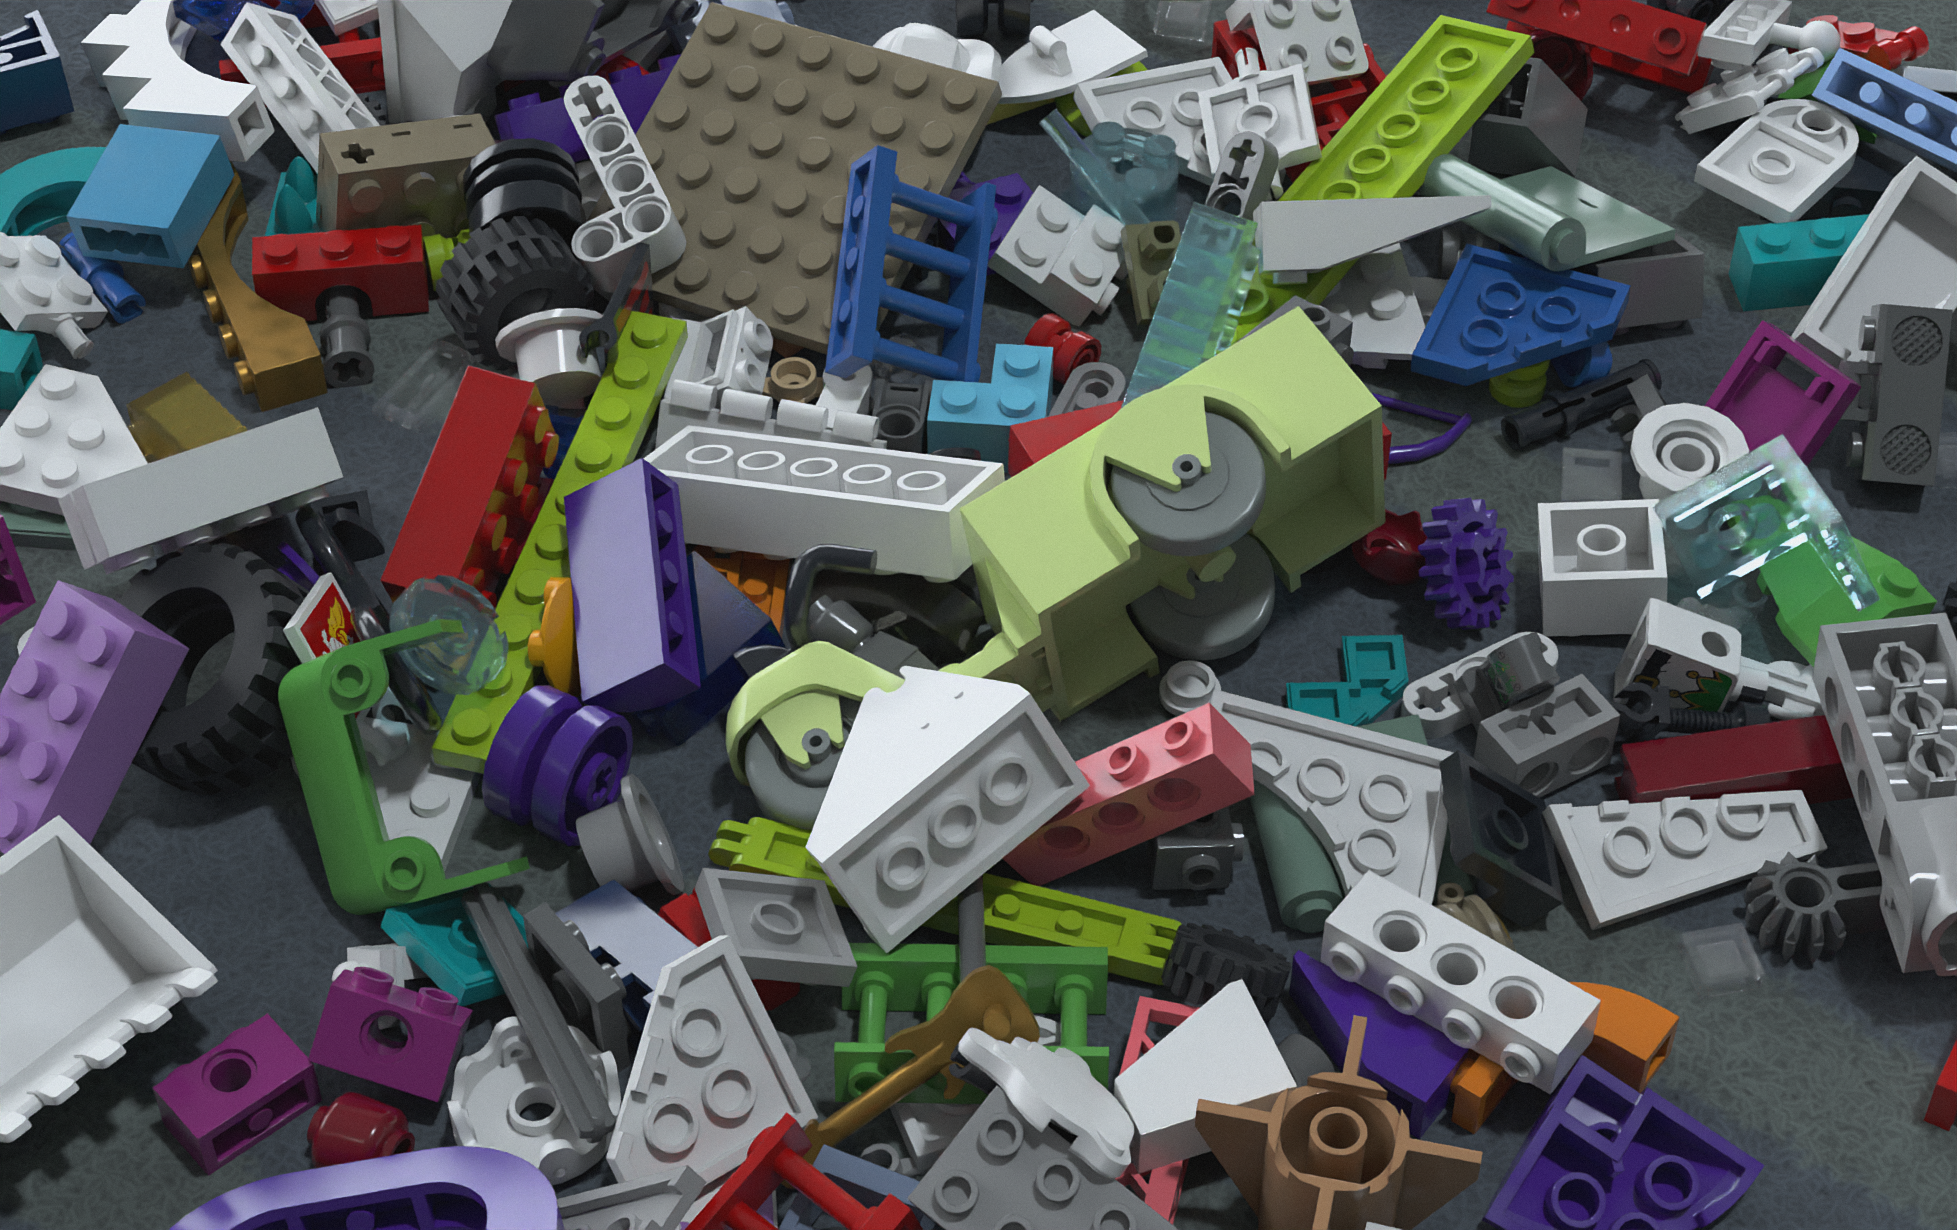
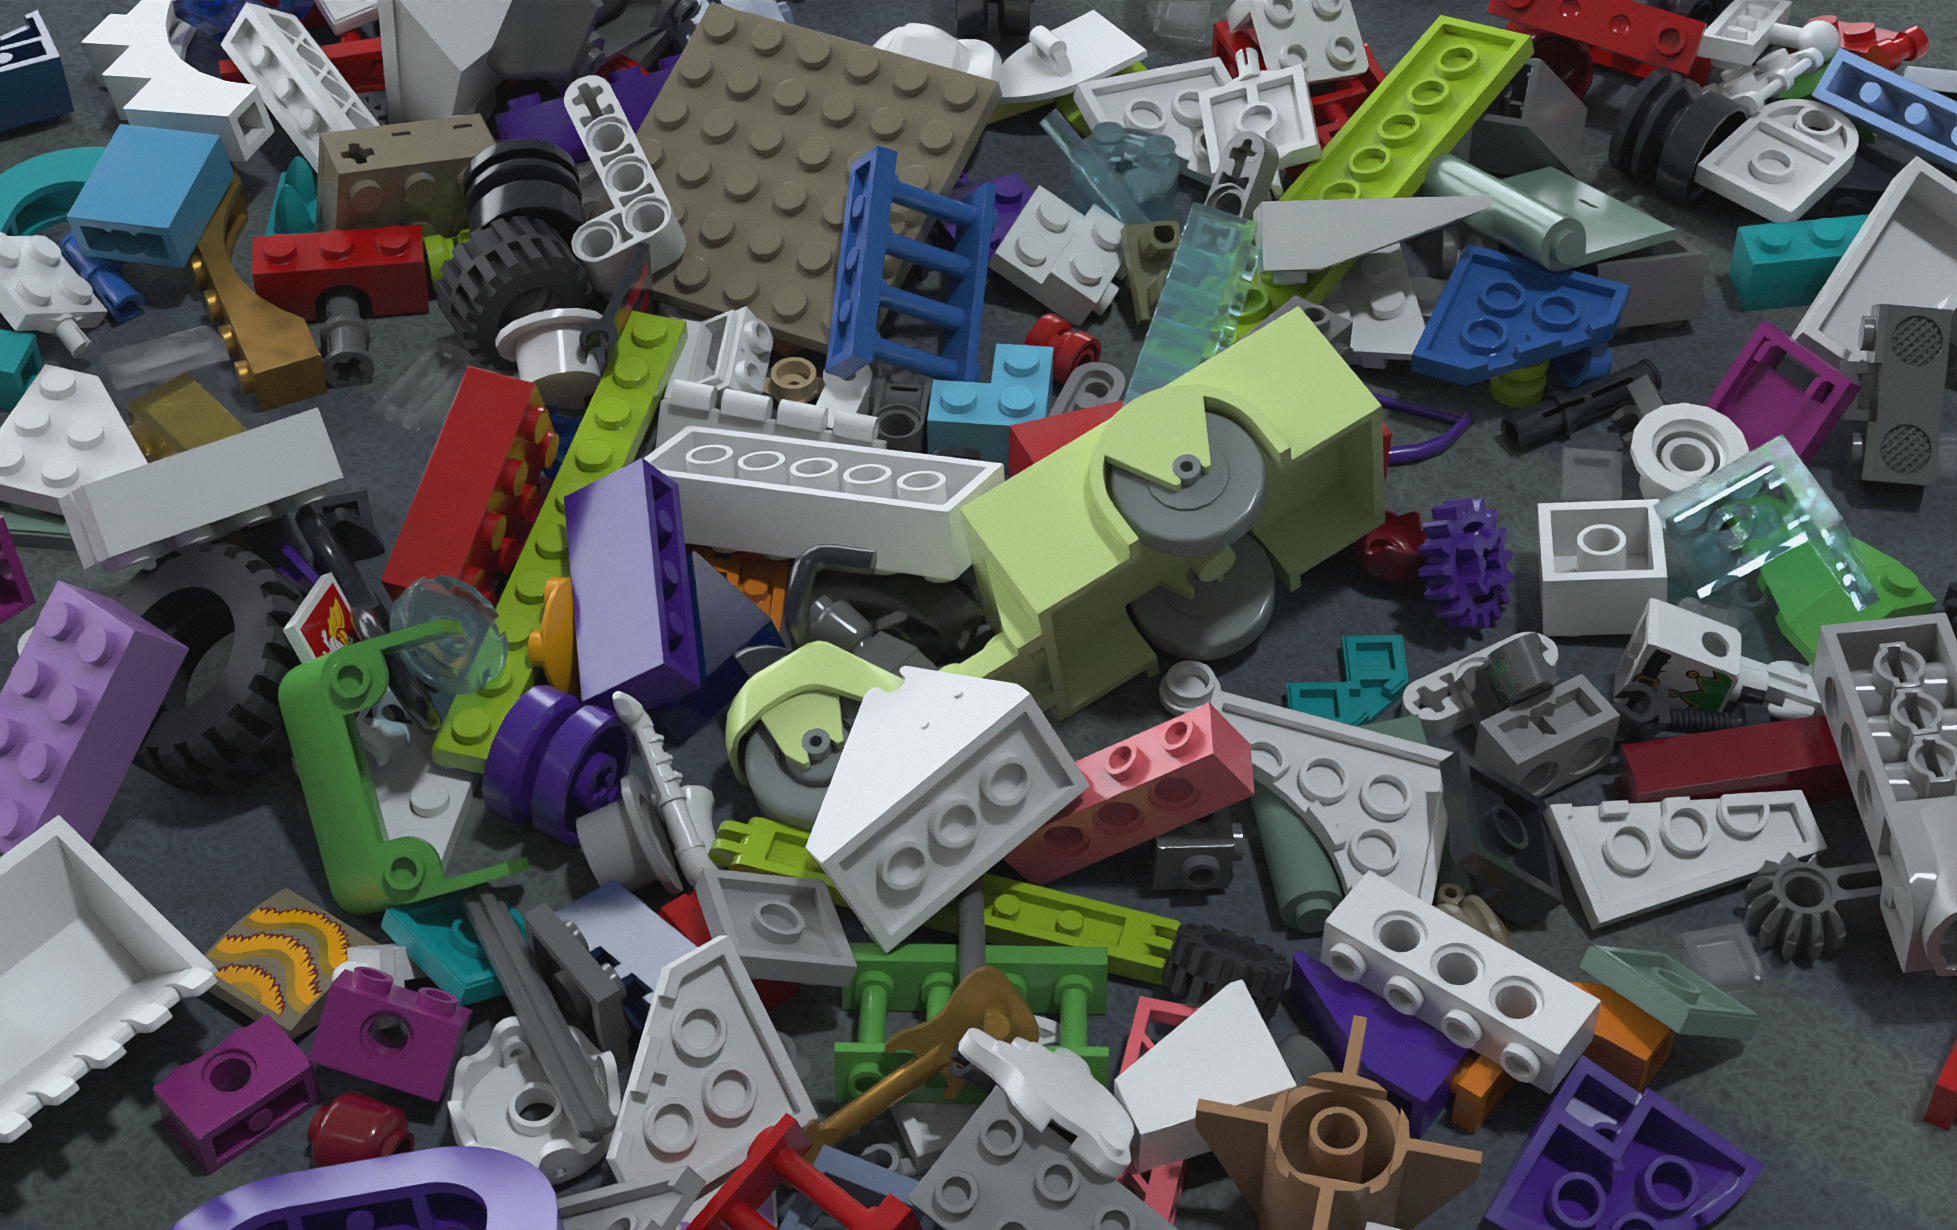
(163, 357): none -> clear plate
(282, 961): none -> slope
(685, 808): none -> white piece
(1670, 131): none -> black wheel
(1670, 992): none -> sand green tile

